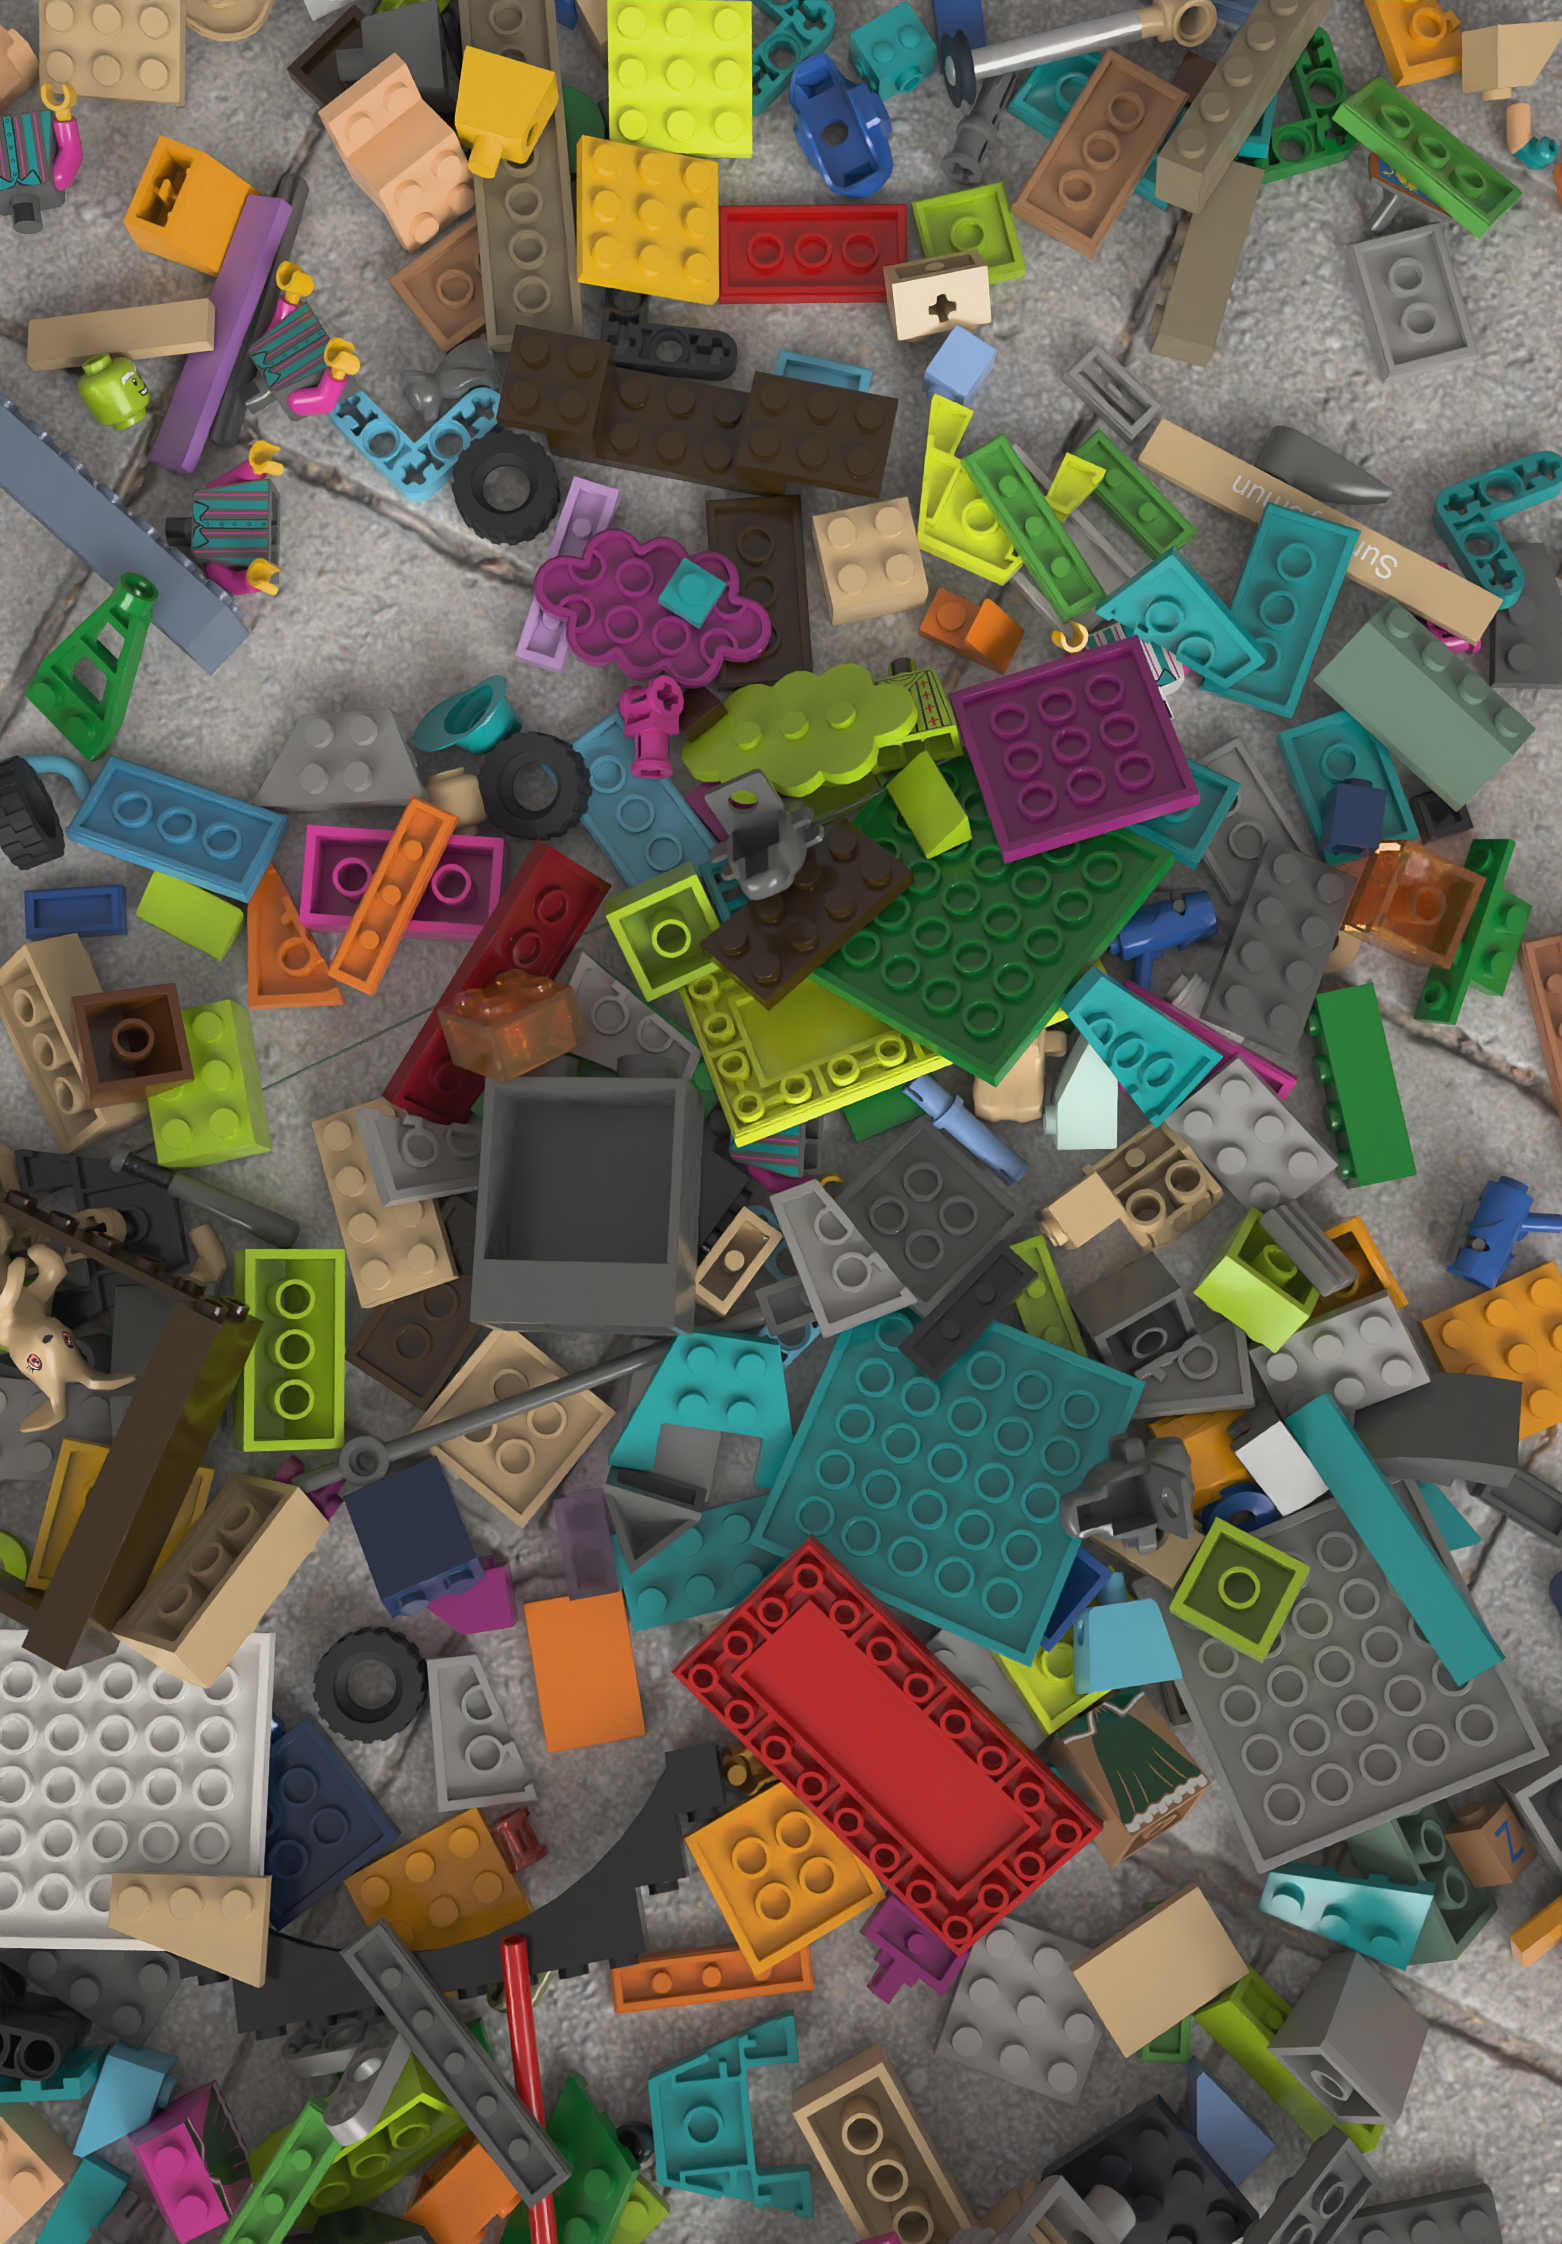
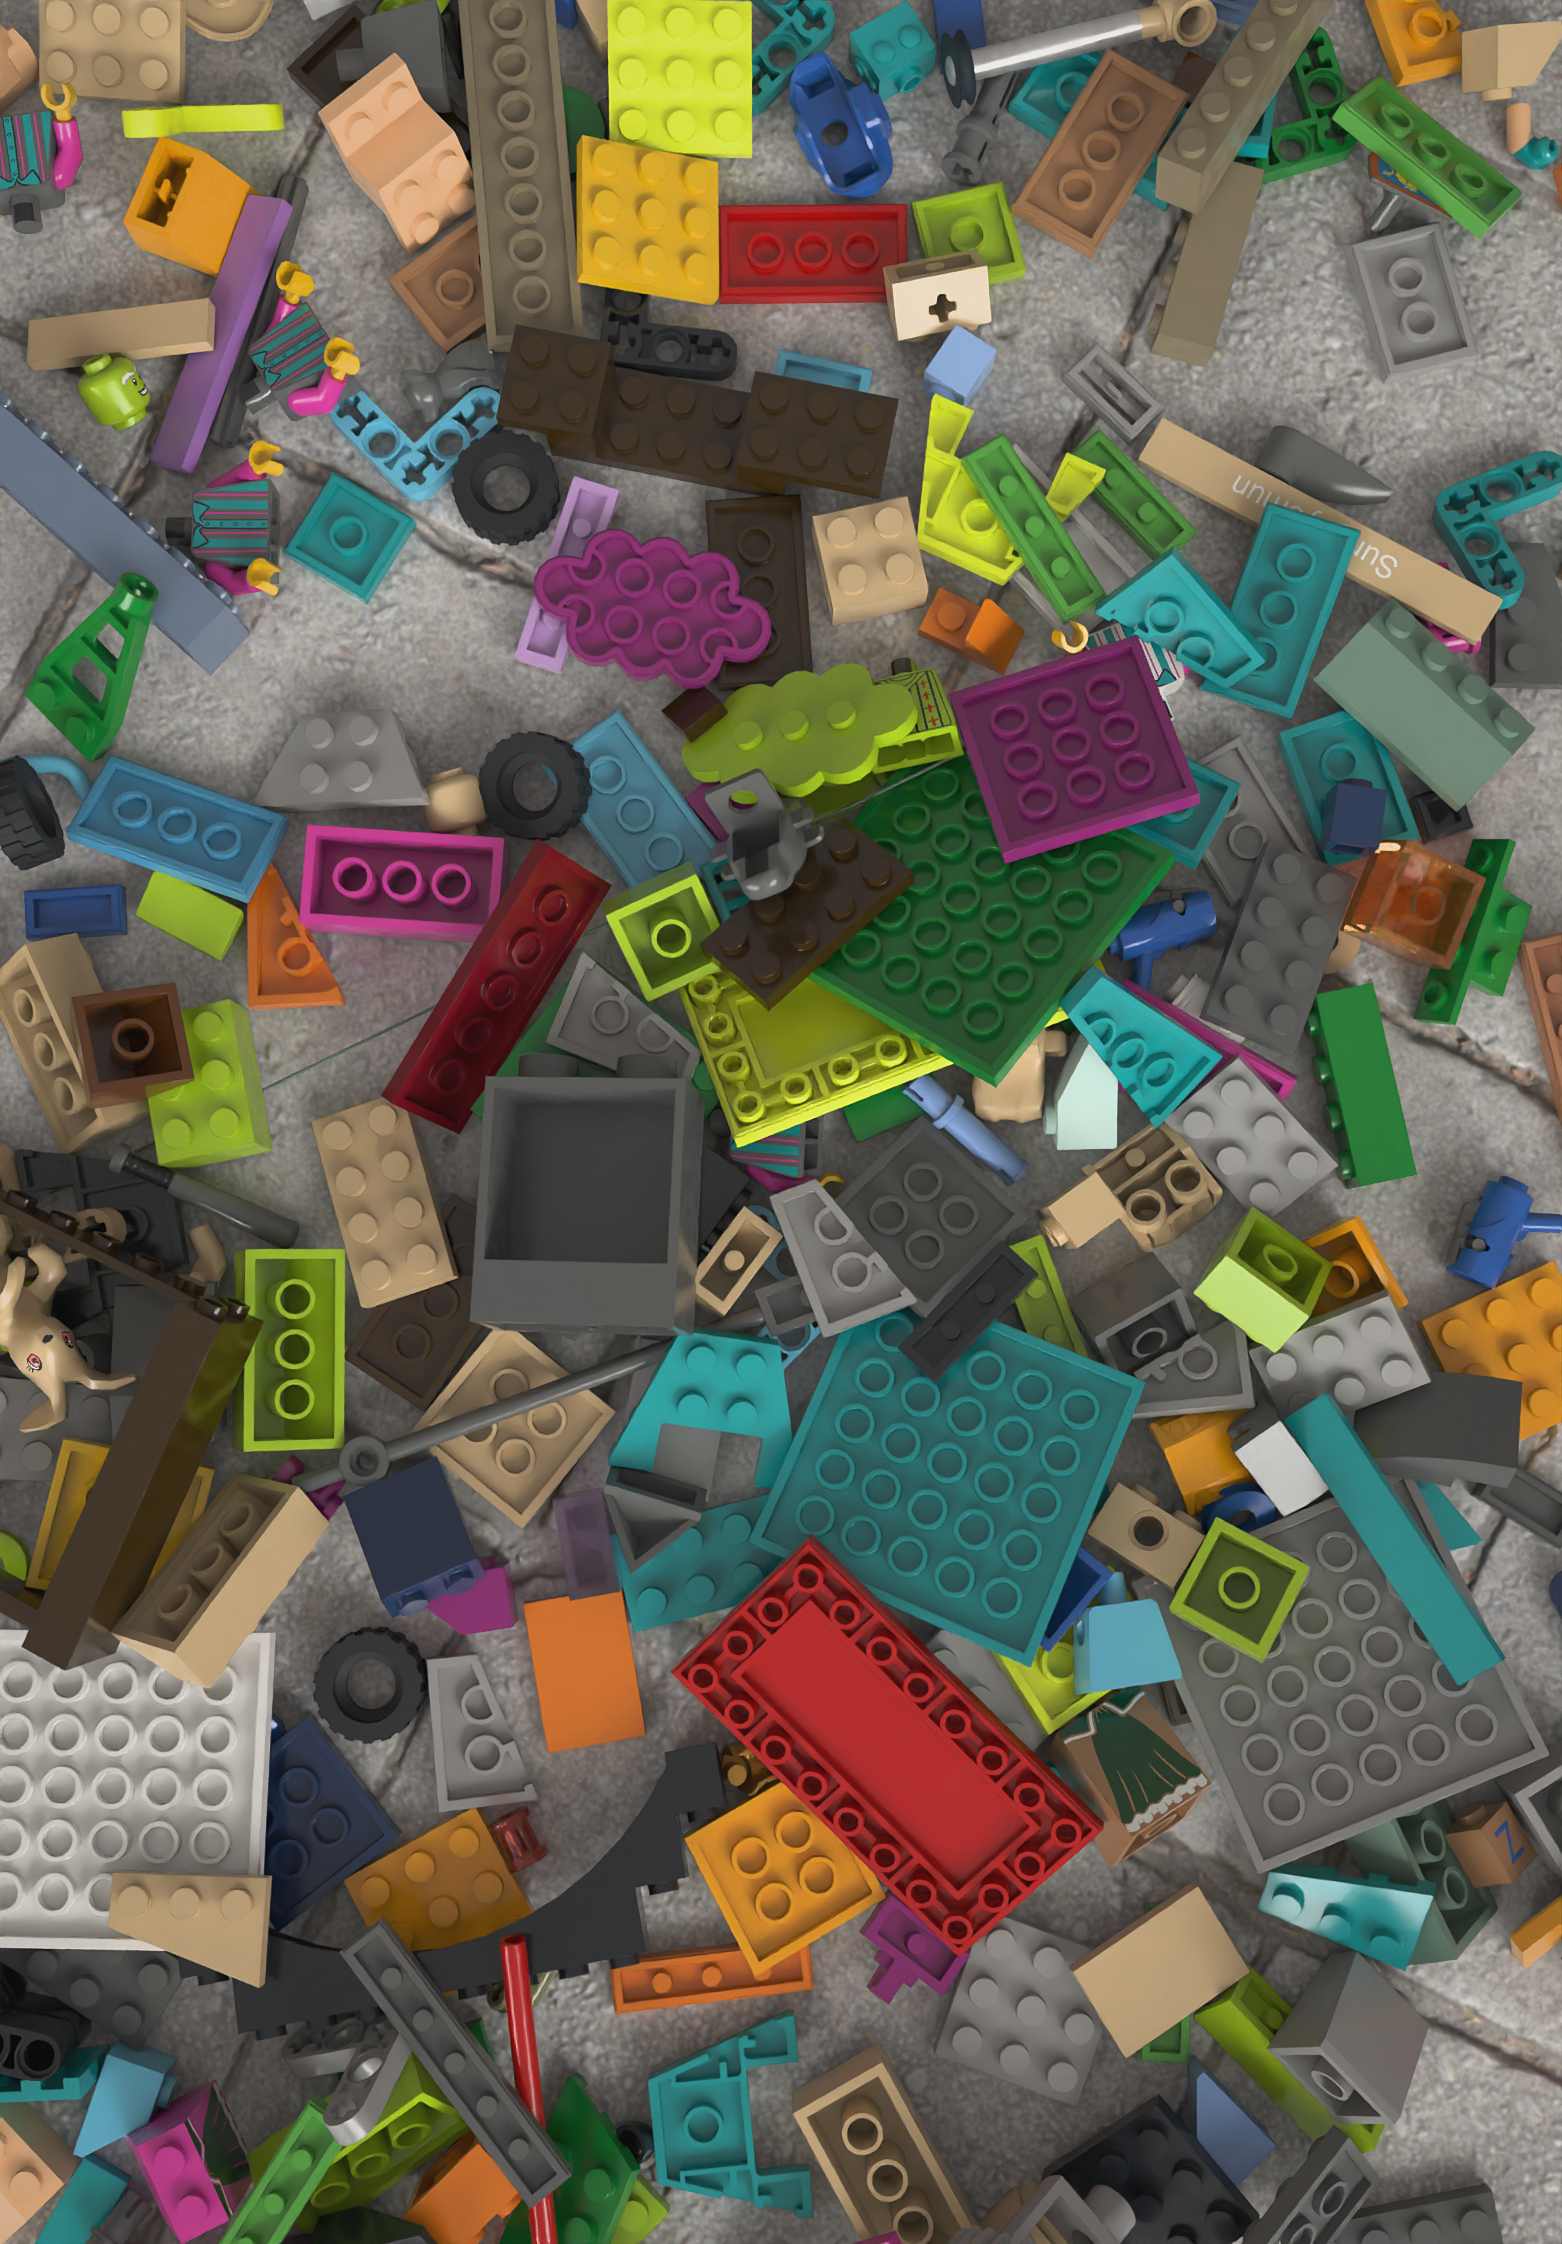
(178, 119): none -> neon yellow beam
(349, 537): none -> teal tile
(392, 895): orange tile -> none
(419, 1158): light grey wing -> none
(470, 720): teal piece -> none
(501, 108): yellow torso -> none
(512, 1025): clear orange brick -> none
(652, 724): dark pink connector -> none
(692, 593): teal plate -> none
(929, 806): lime slope -> none
(1133, 1494): dark grey piece -> none
(1309, 1248): light grey tile -> none

